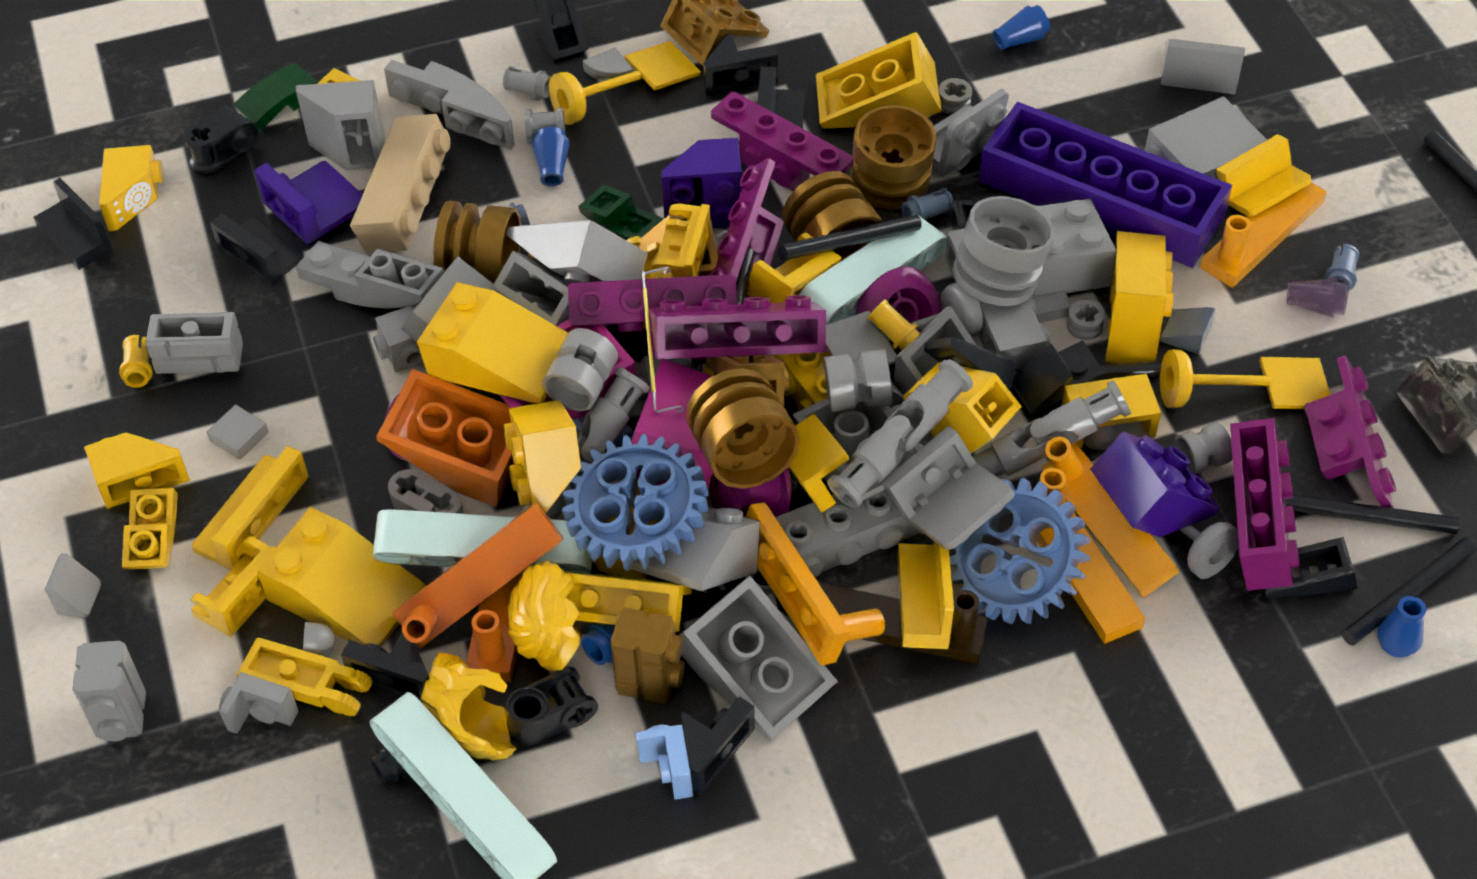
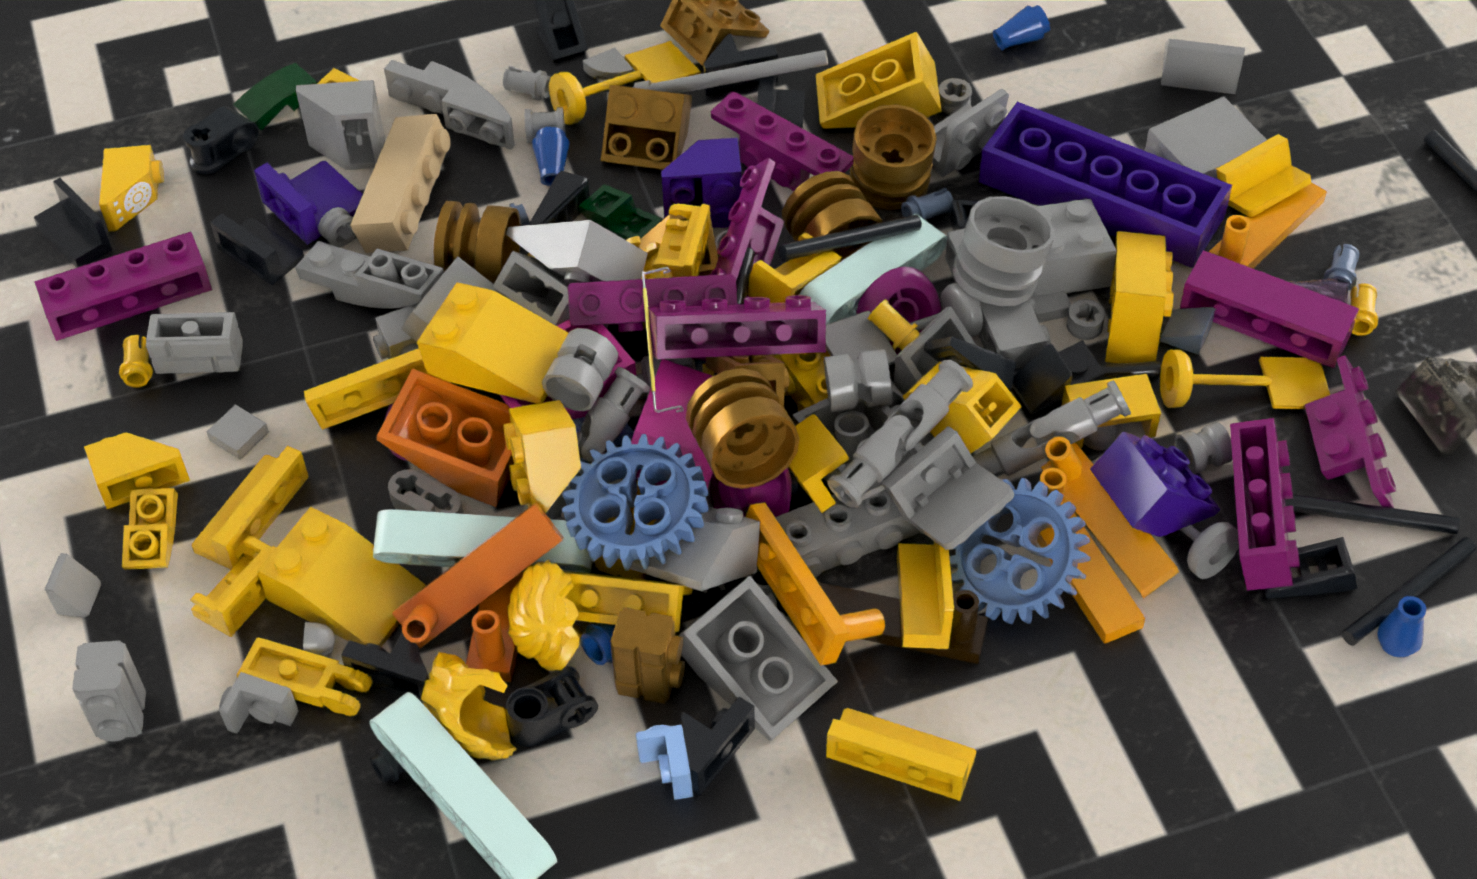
(123, 286): none -> magenta brick
(336, 227): none -> light grey bush
(362, 390): none -> yellow panel
(562, 199): none -> black slope
(645, 126): none -> pearl gold slope
(737, 74): none -> light grey bar
(900, 753): none -> yellow panel
(1270, 306): none -> magenta brick
(1366, 300): none -> yellow pin

